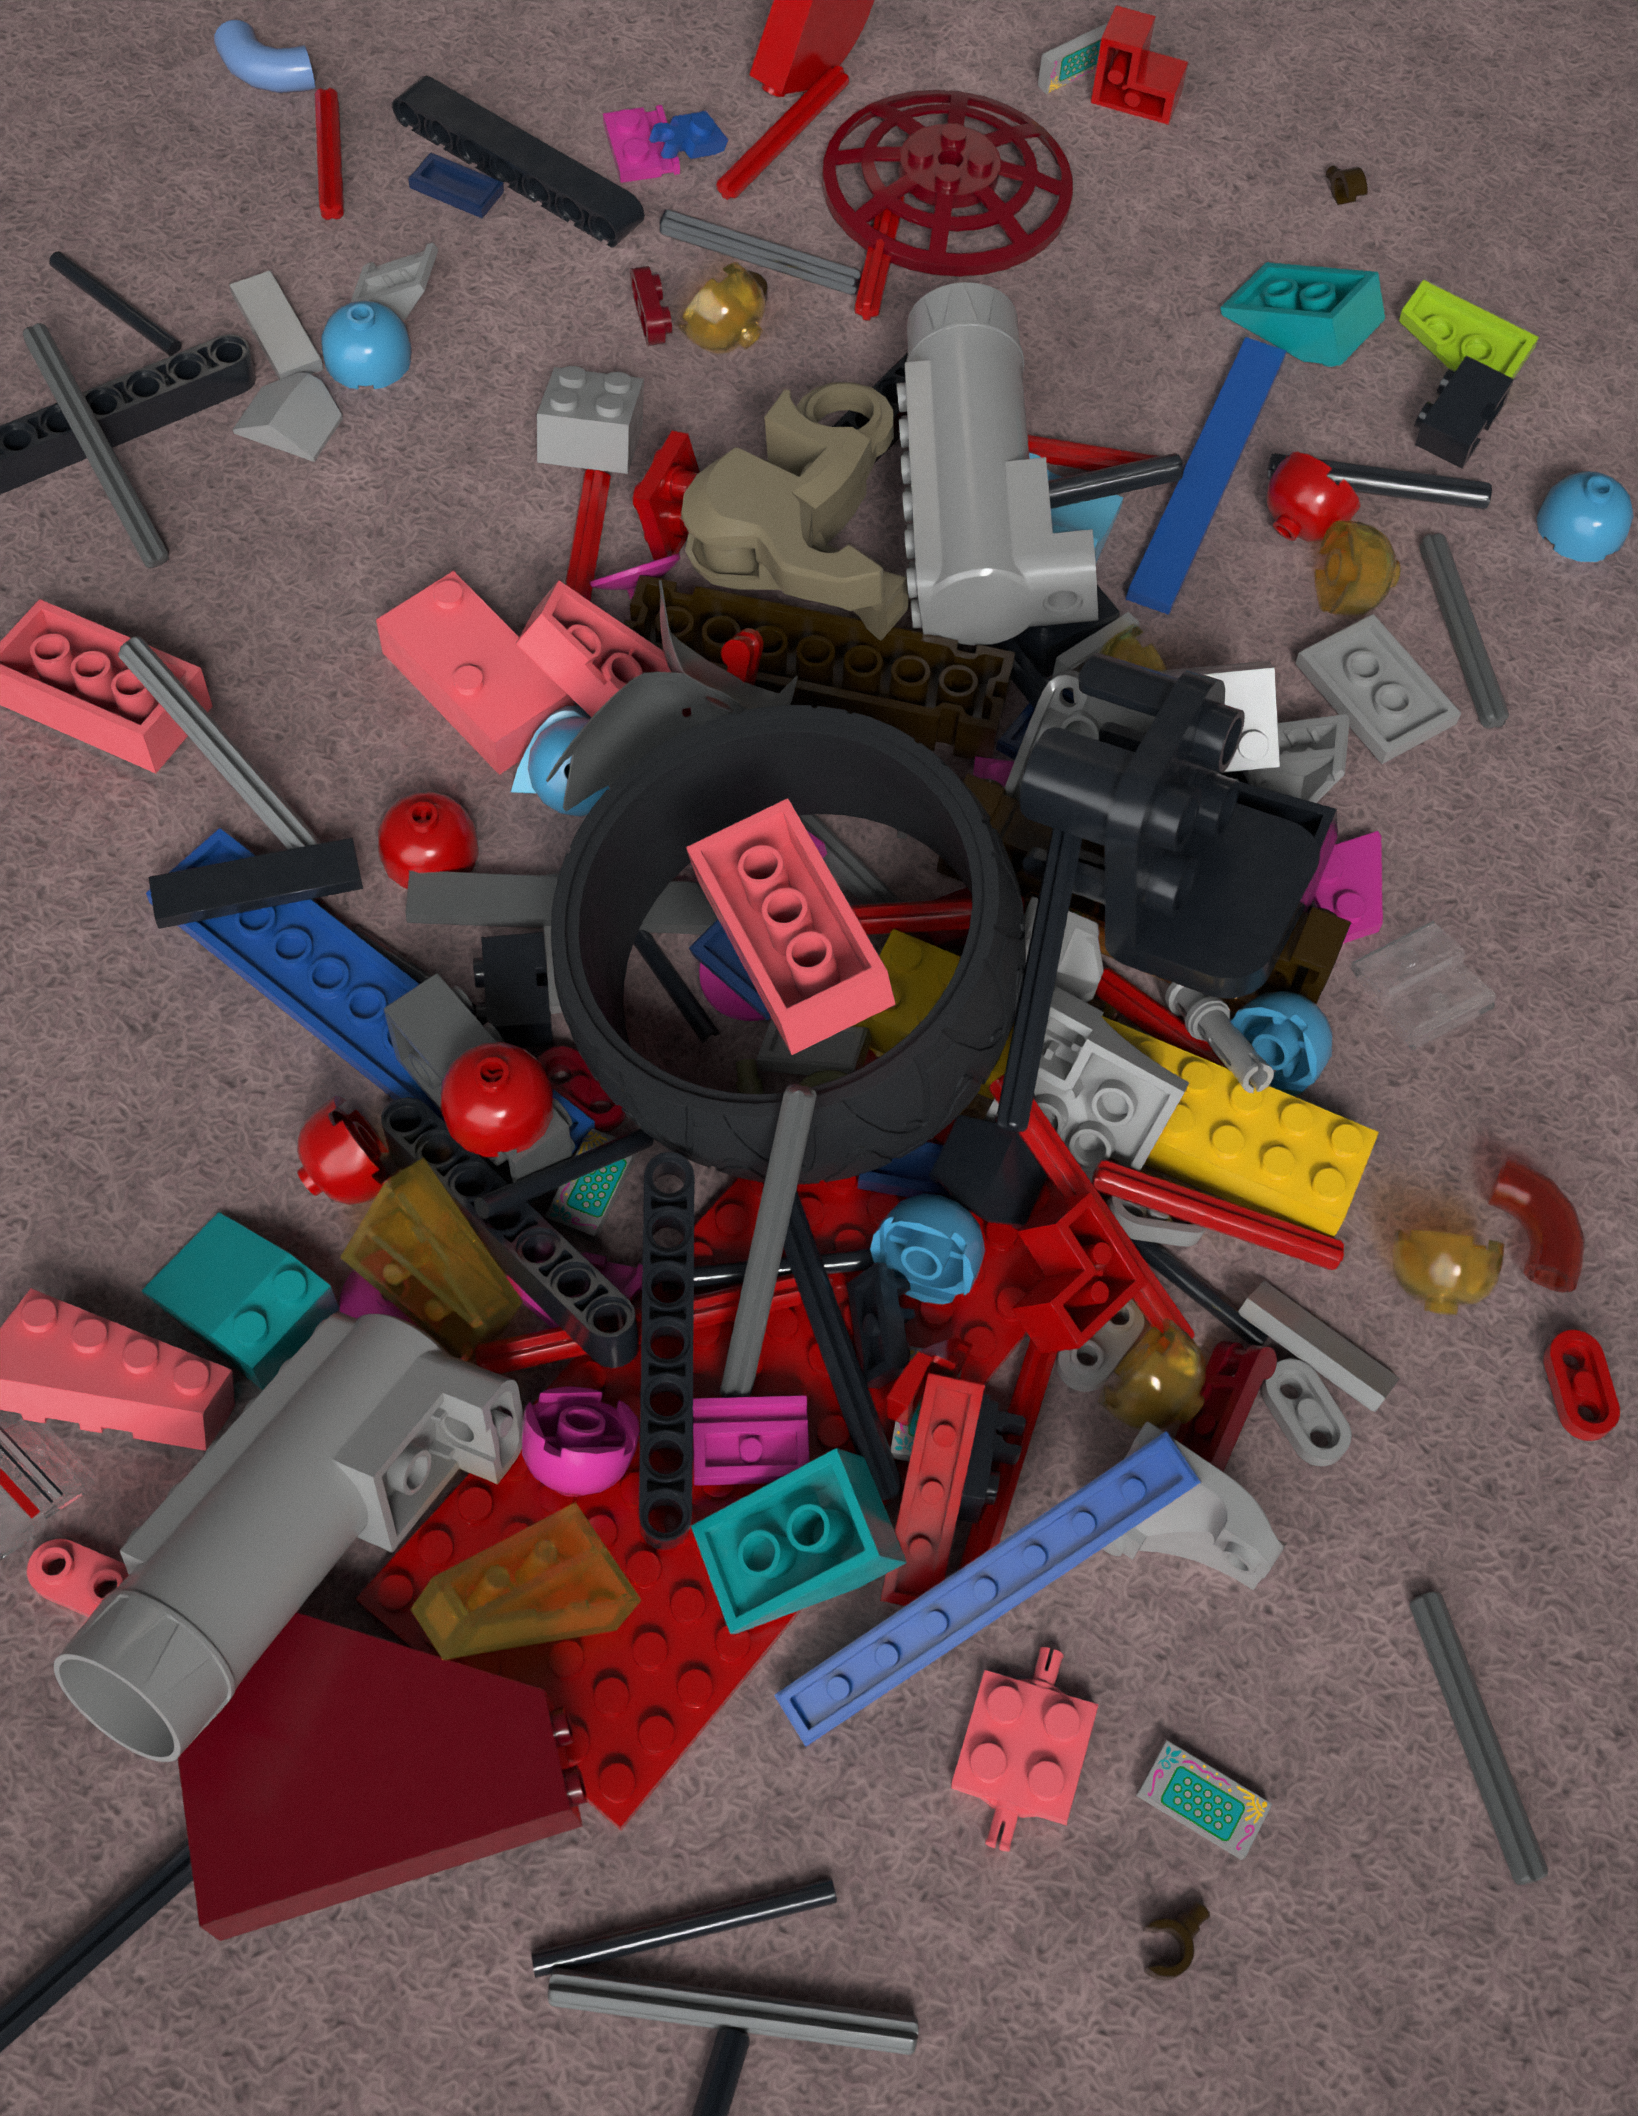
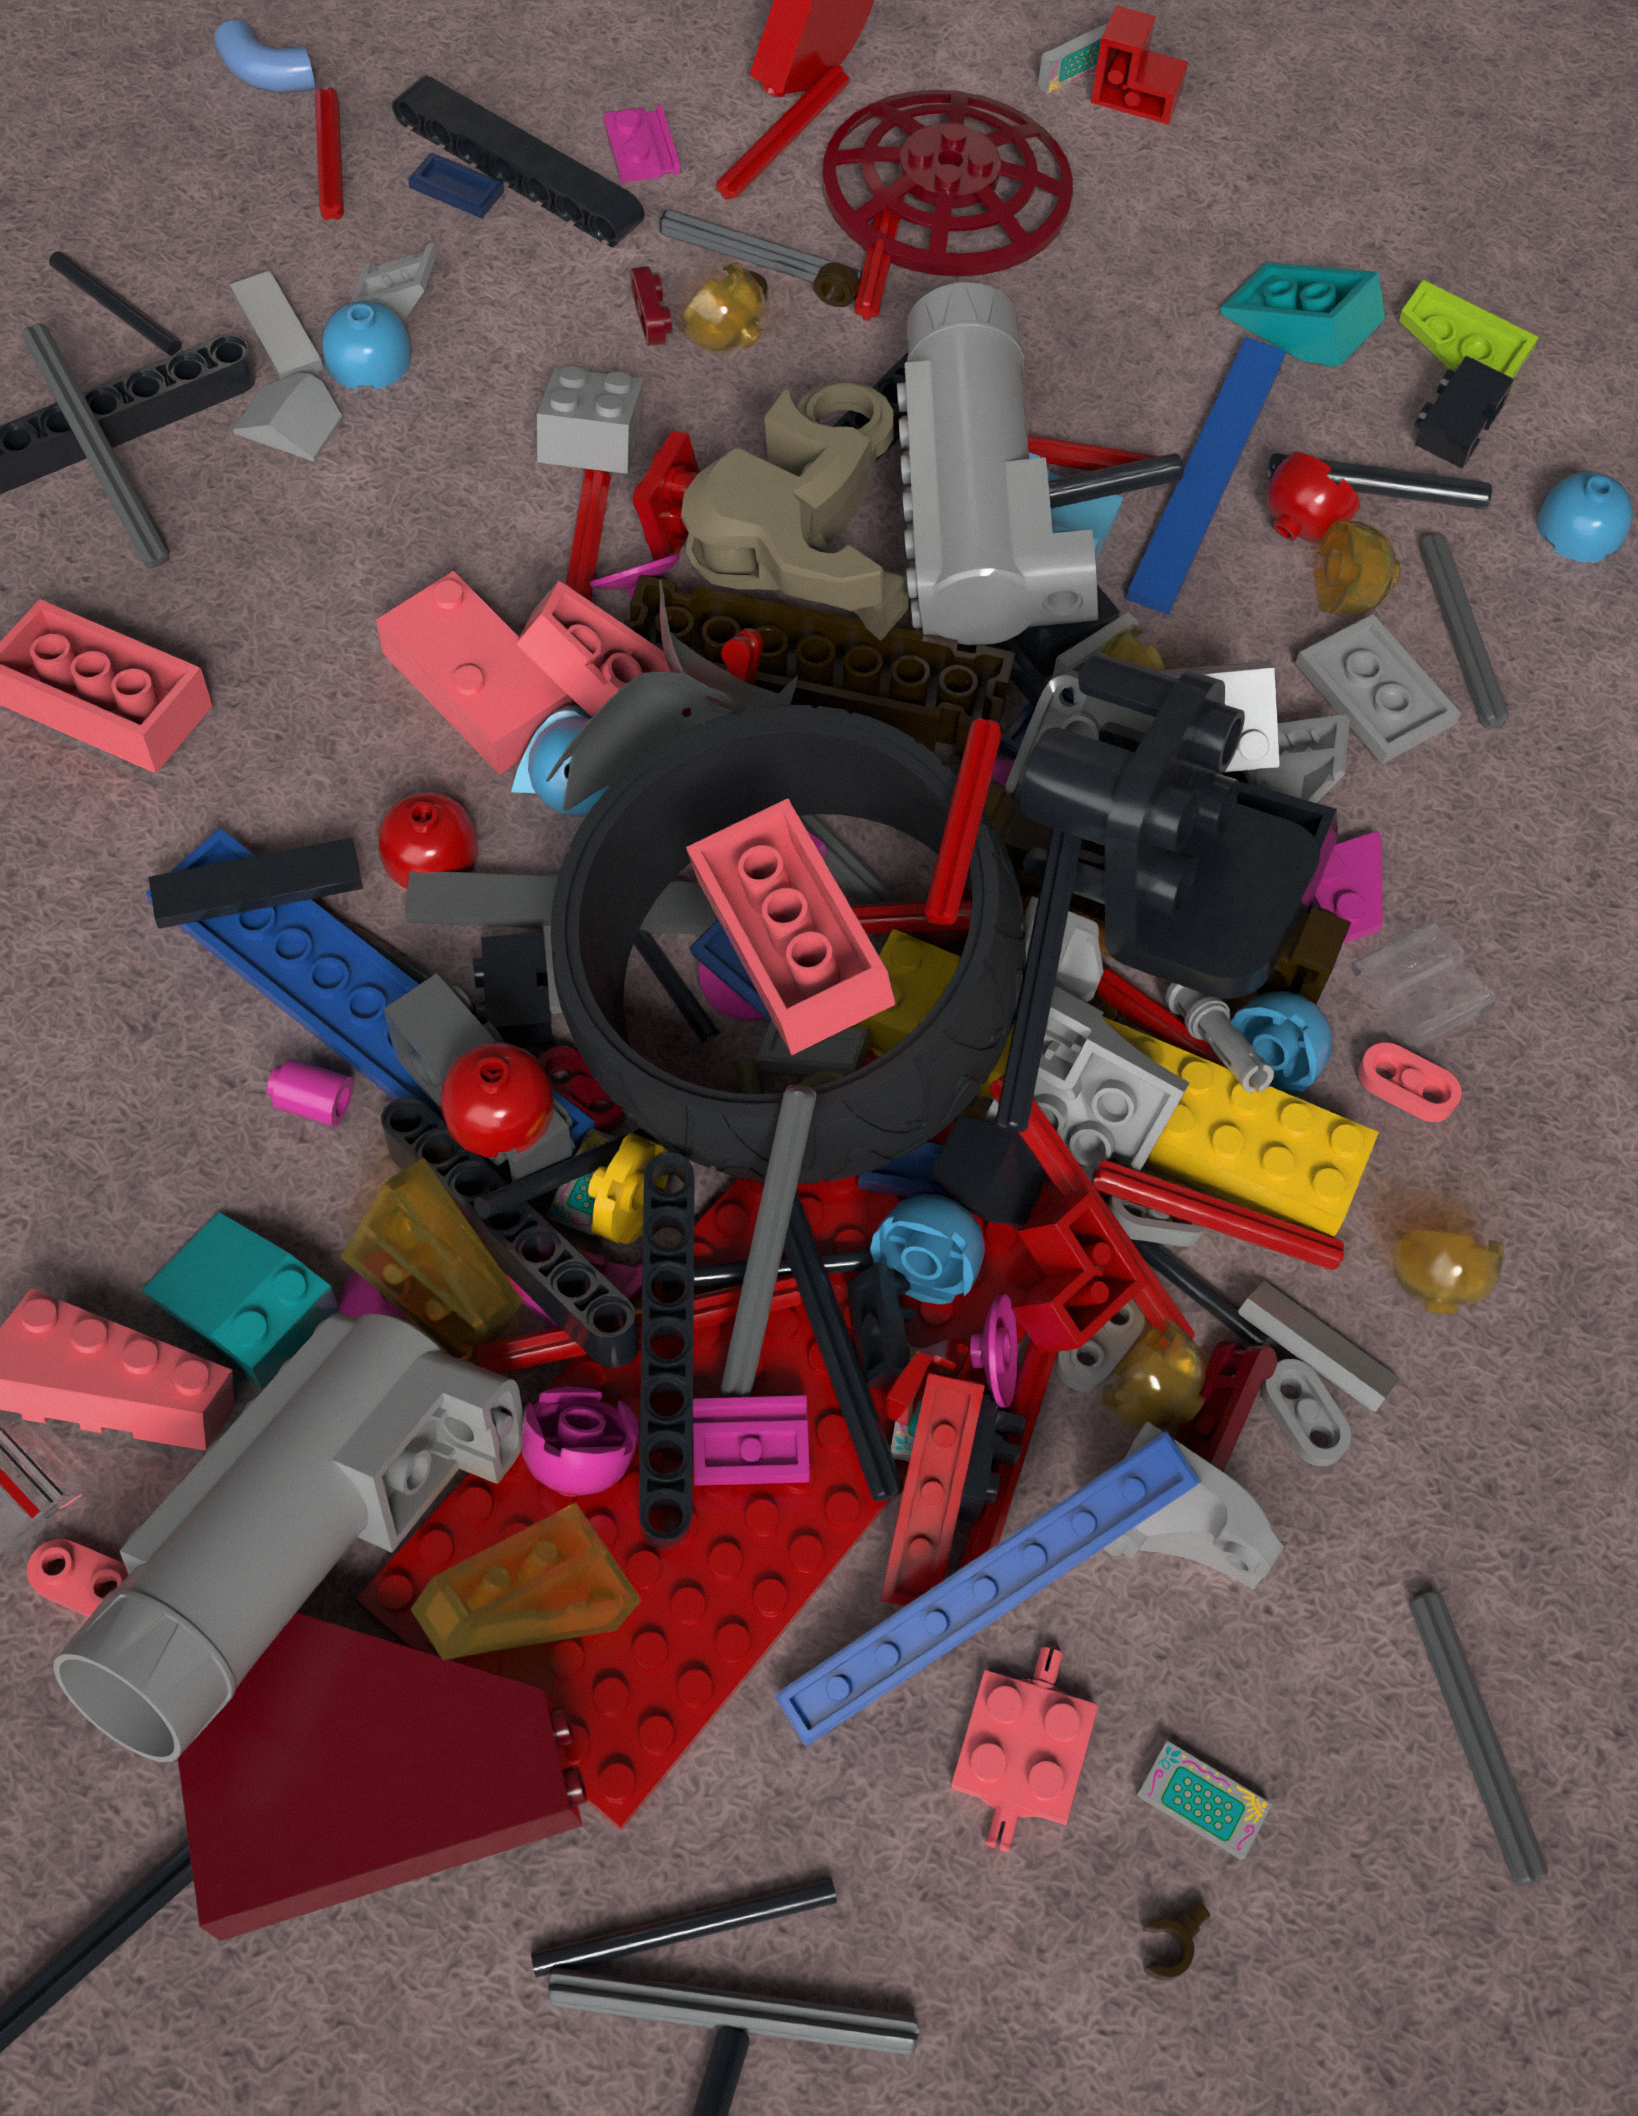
(216, 744): axle -> none
(310, 1091): none -> dark pink brick
(341, 1155): red cylinder -> none
(621, 1190): none -> yellow plate
(691, 133): blue plate -> none
(798, 1541): teal slope -> none
(836, 285): none -> dark brown tile
(963, 822): none -> red axle
(998, 1350): none -> dark pink dish
(1347, 184): dark brown piece -> none
(1409, 1081): none -> coral plate
(1549, 1221): clear red cylinder -> none
(1584, 1387): red plate -> none

